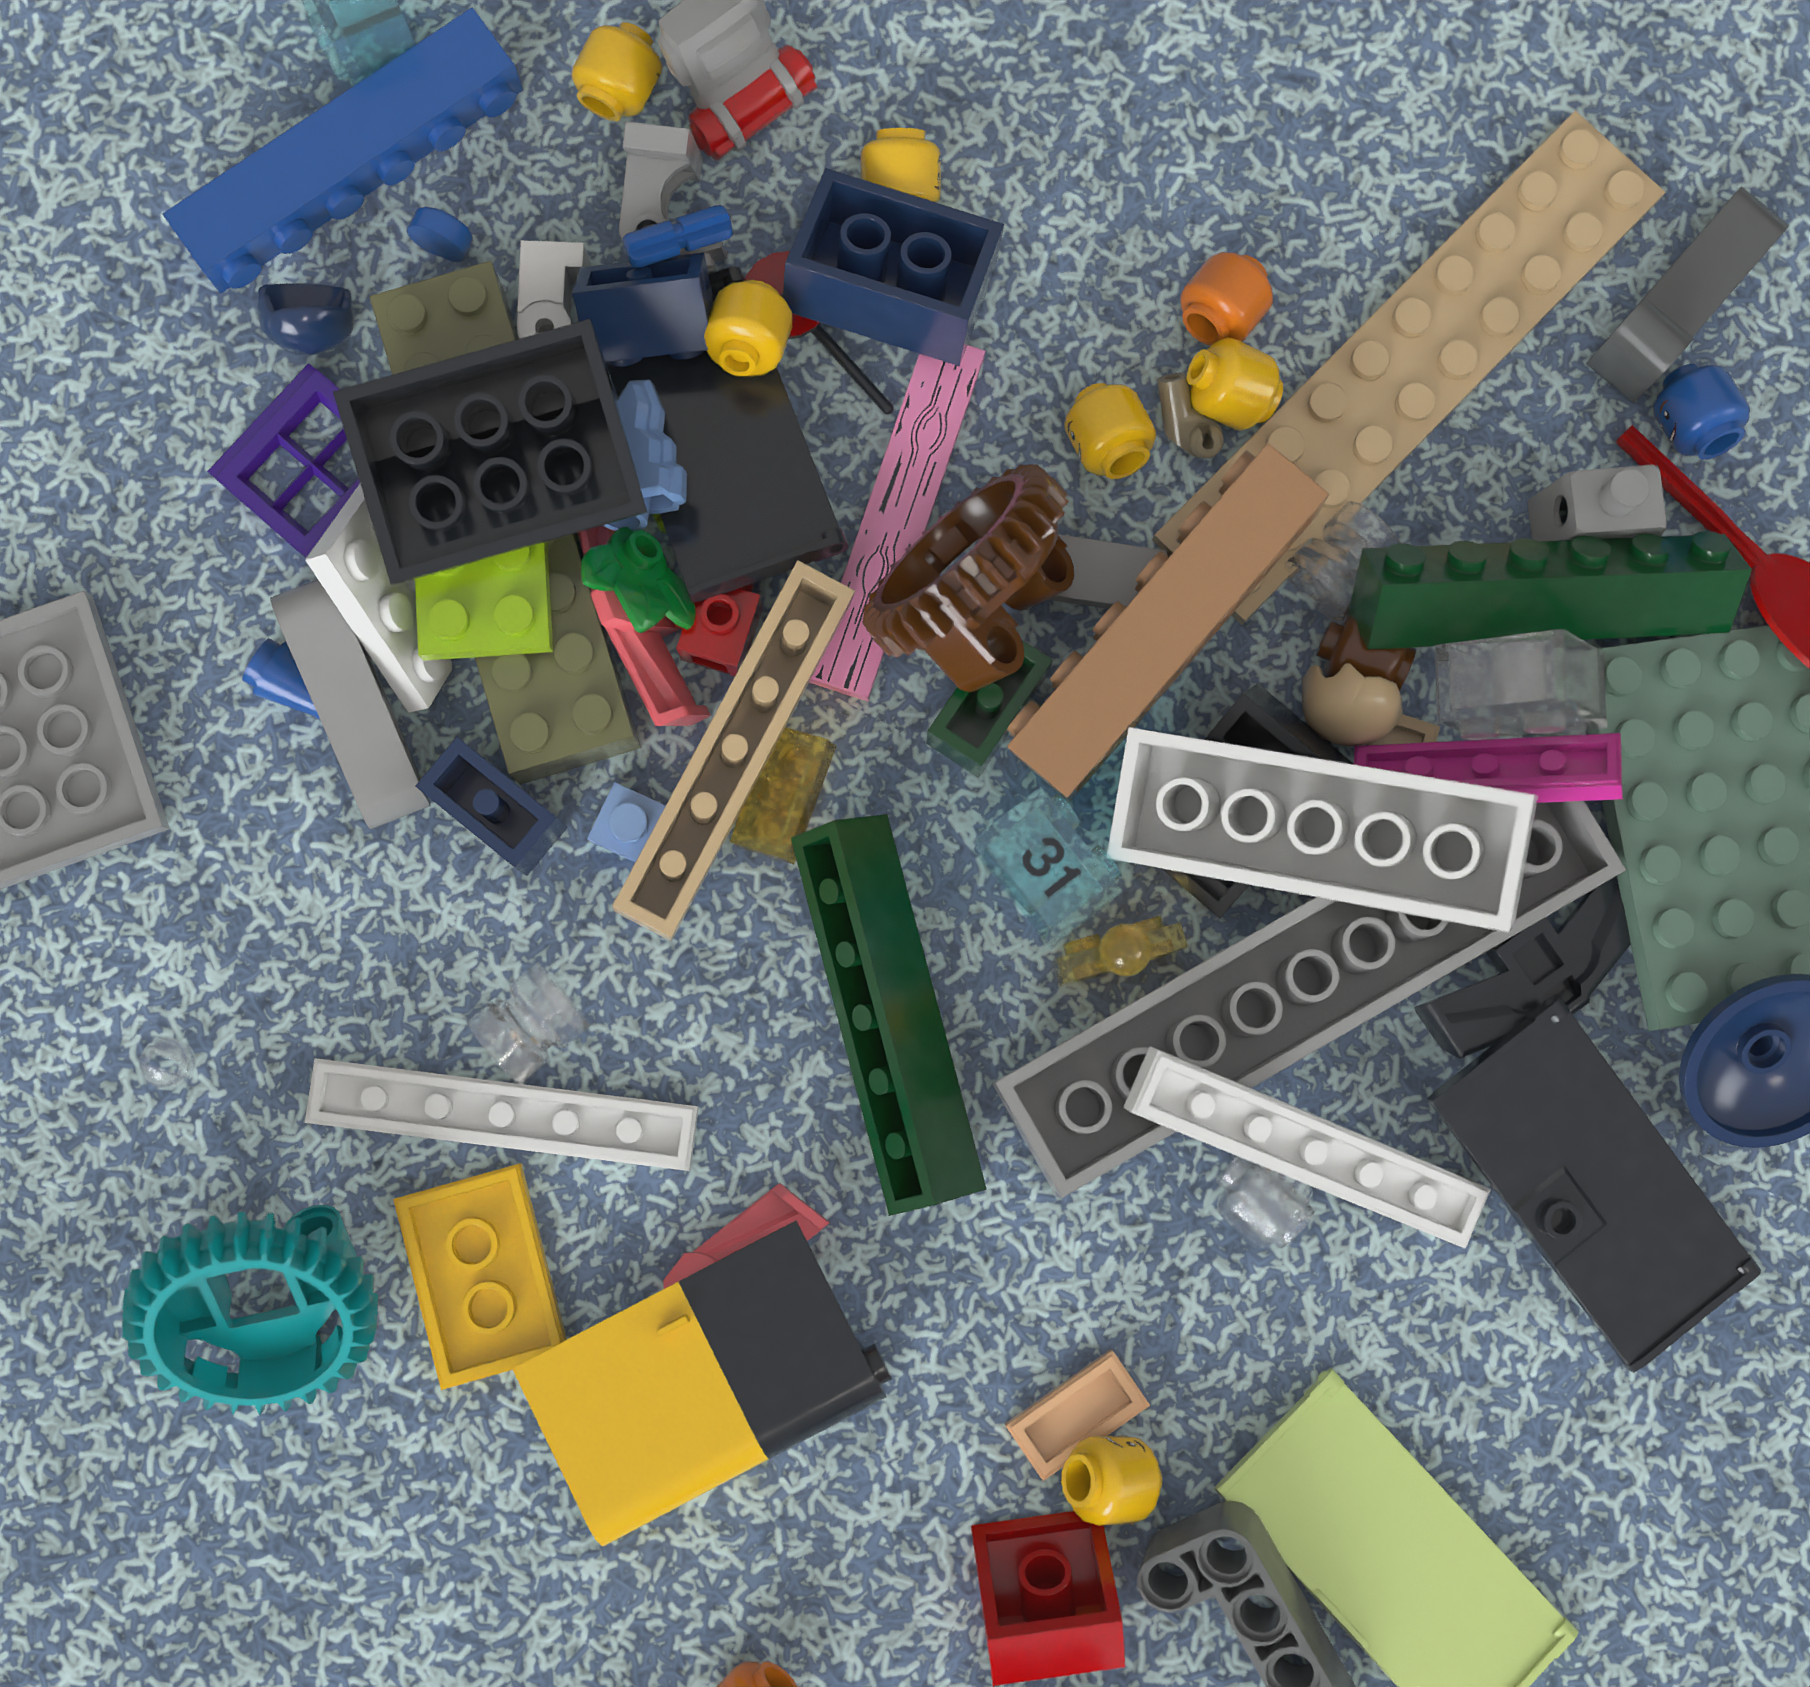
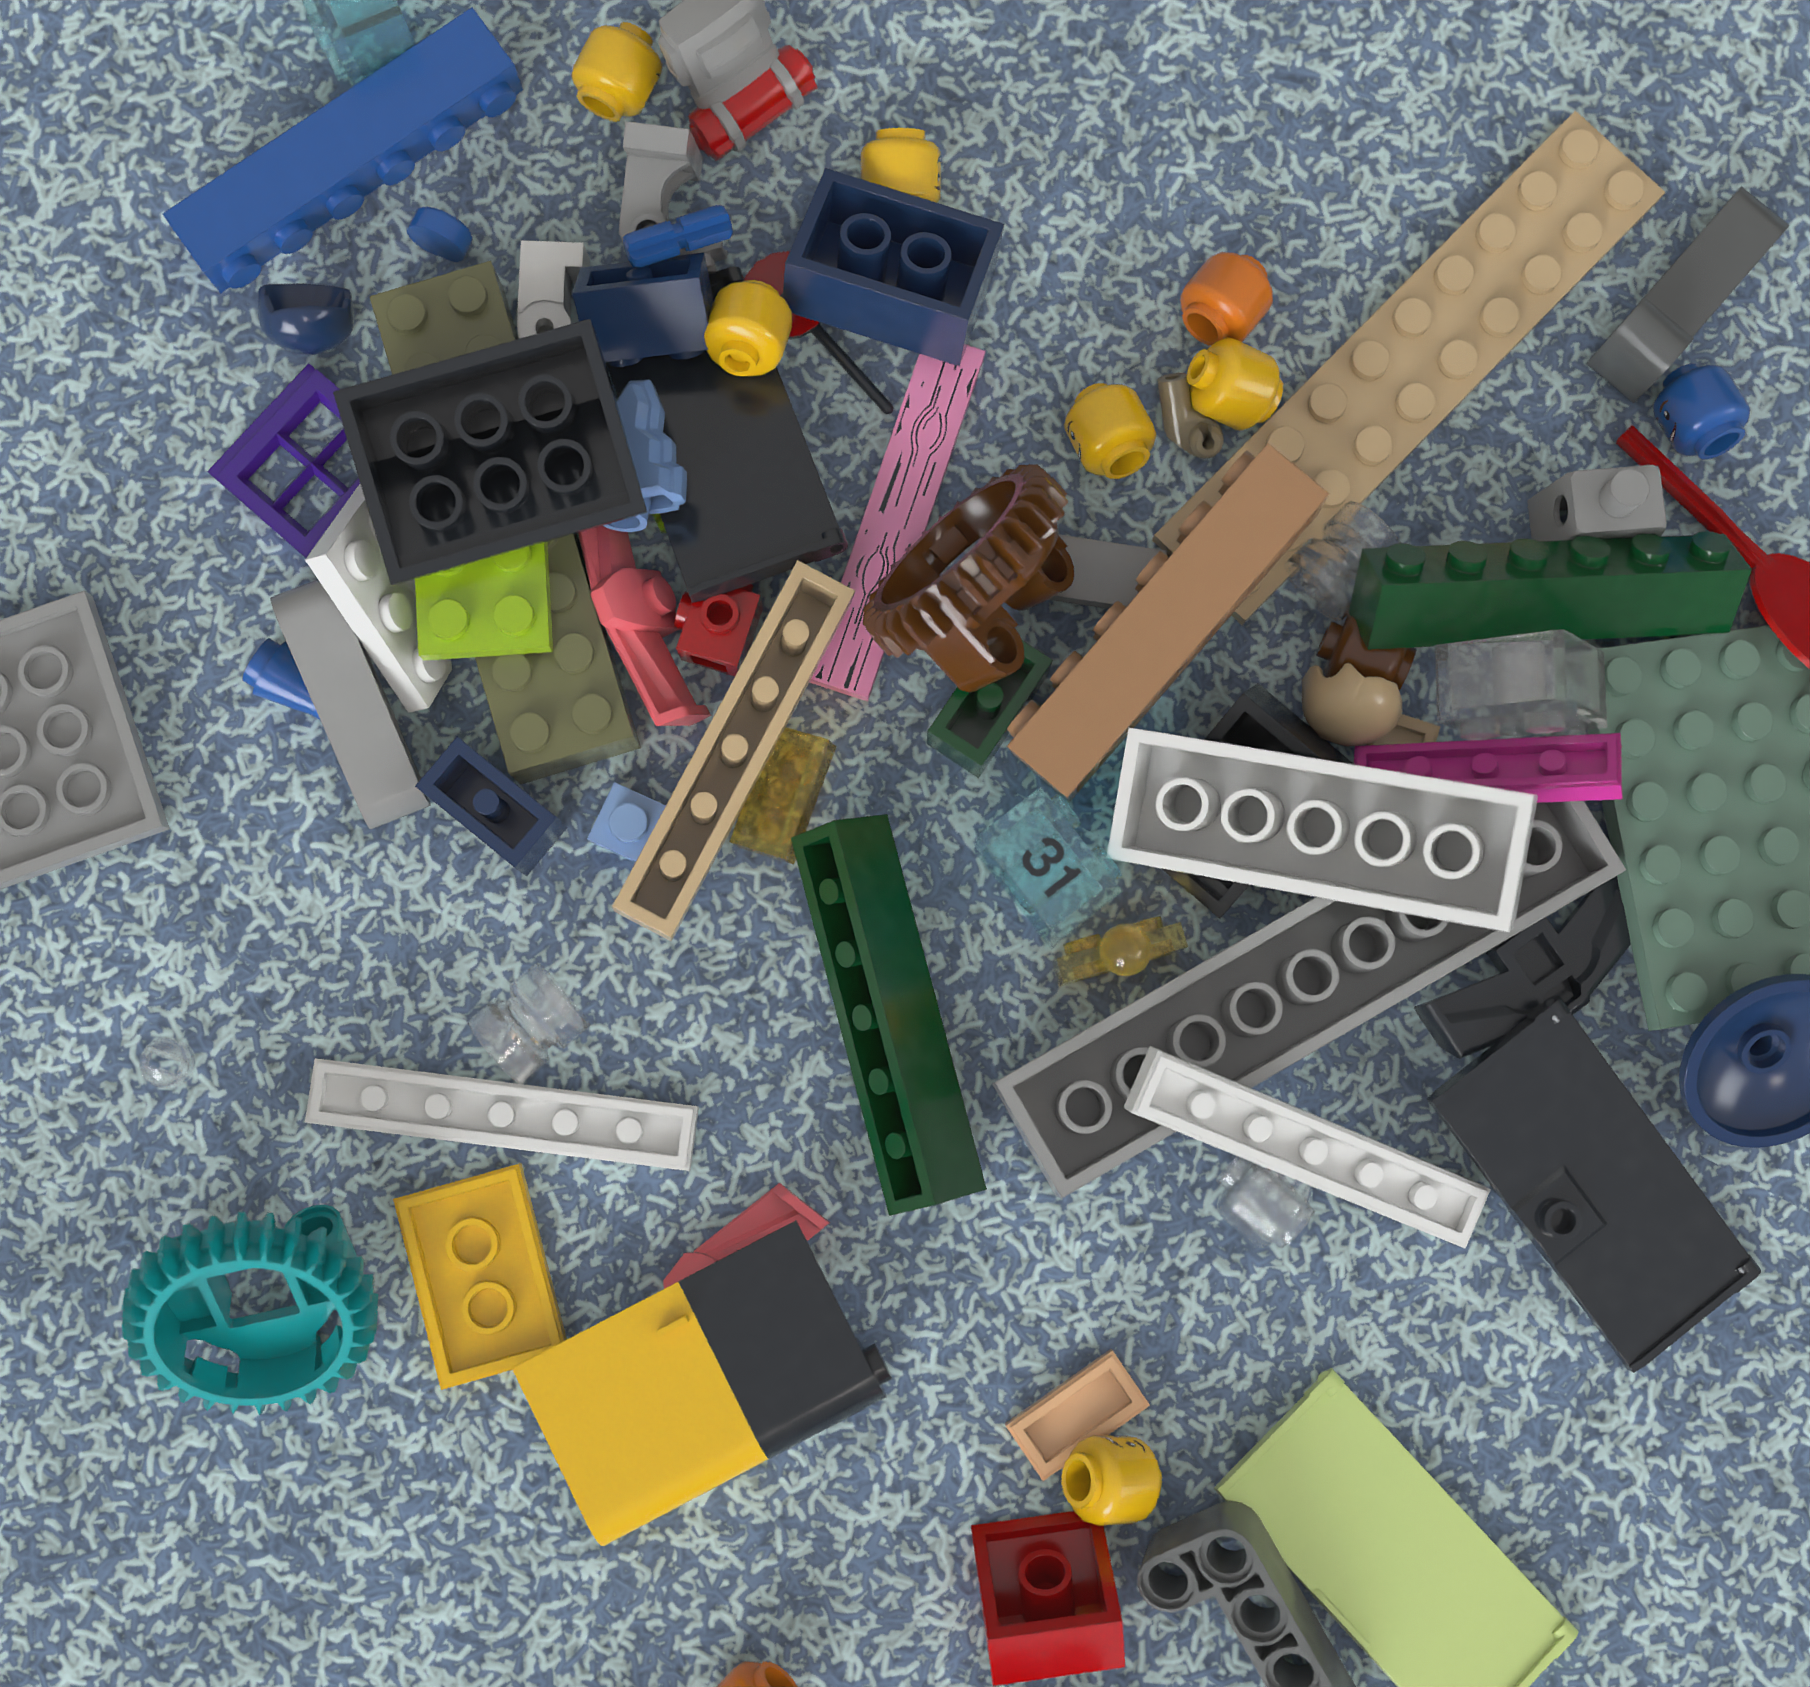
(638, 574): green plate -> none

